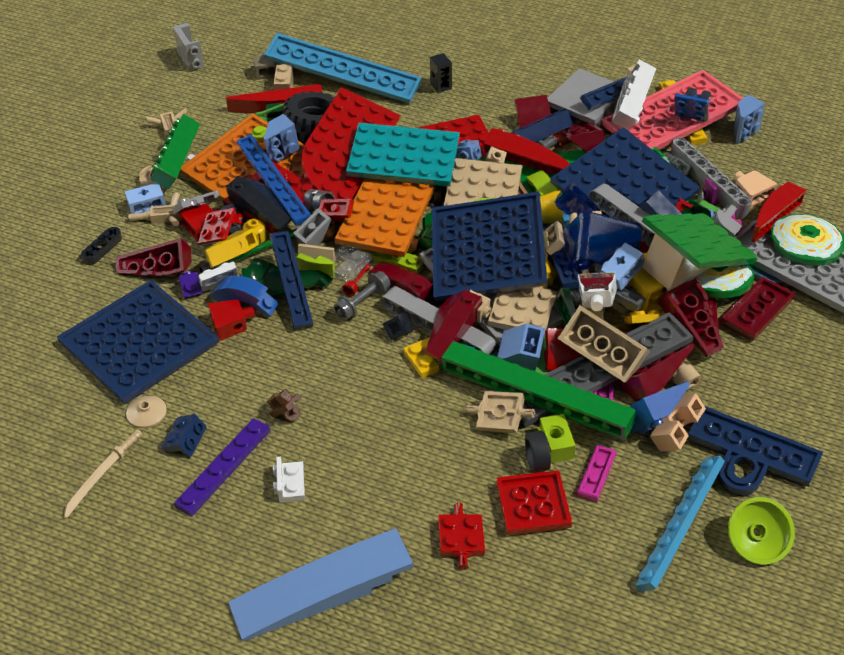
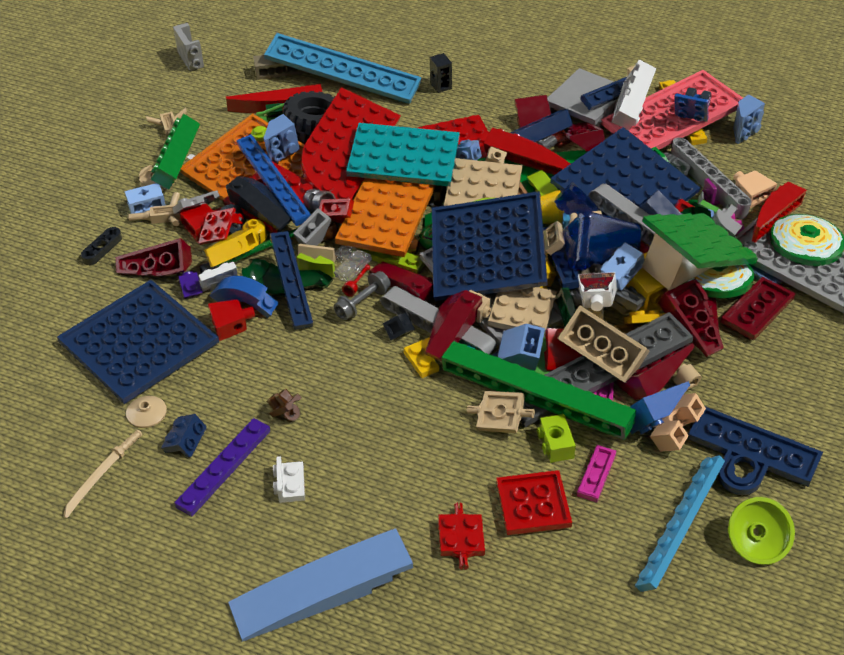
(283, 77): tan brick -> none
(537, 451): black tyre -> none

